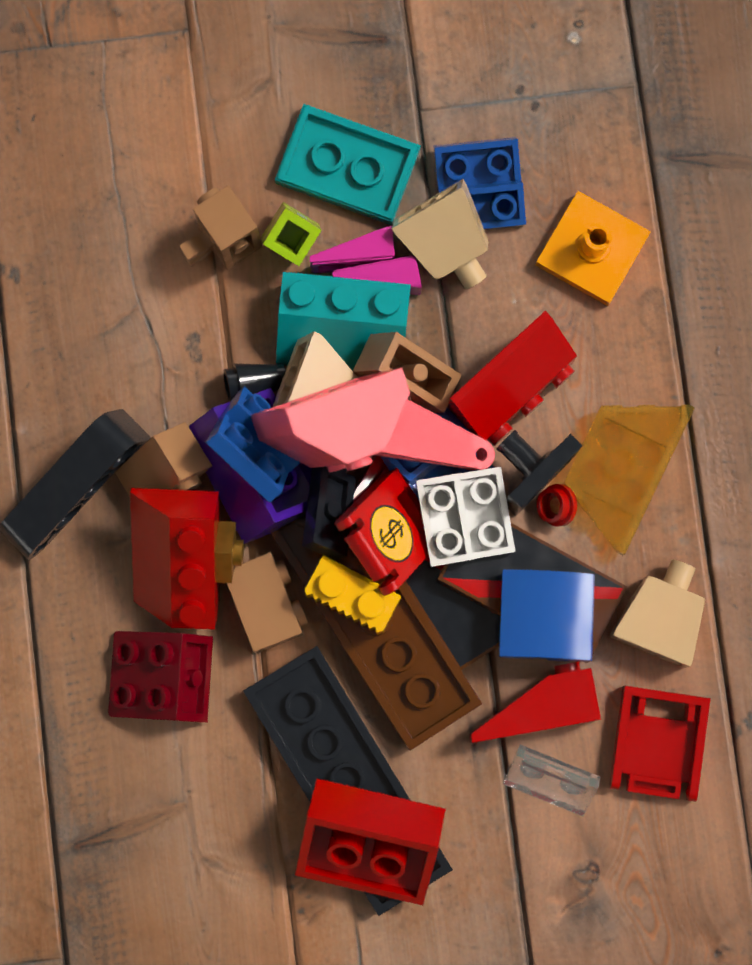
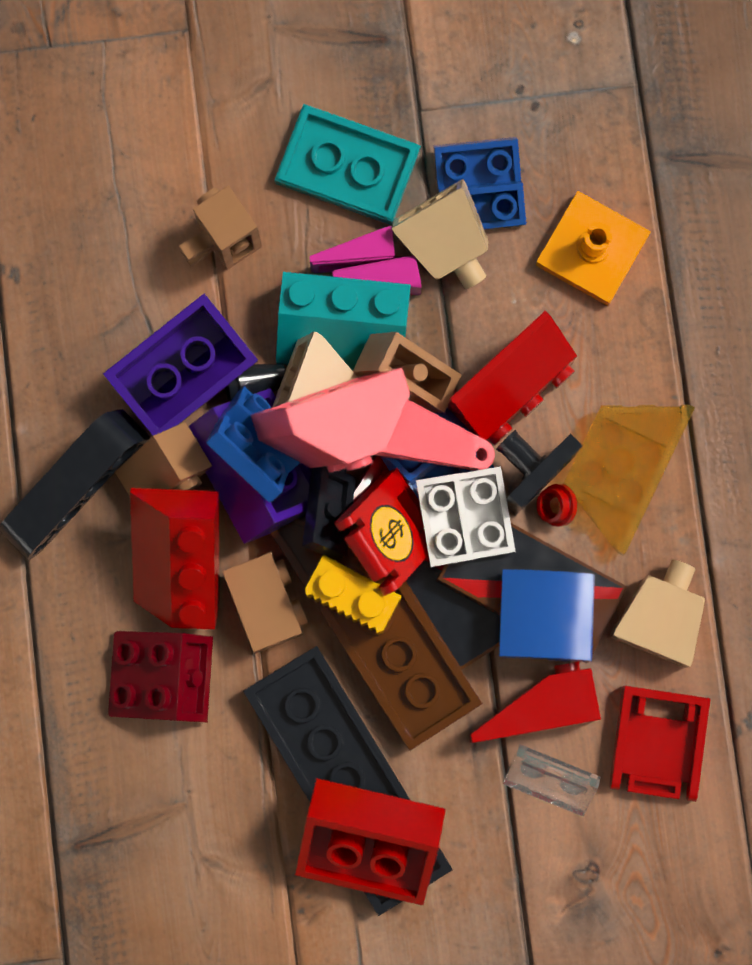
(180, 366): none -> dark purple slope
(228, 552): pearl gold plate -> none
(290, 234): lime brick -> none

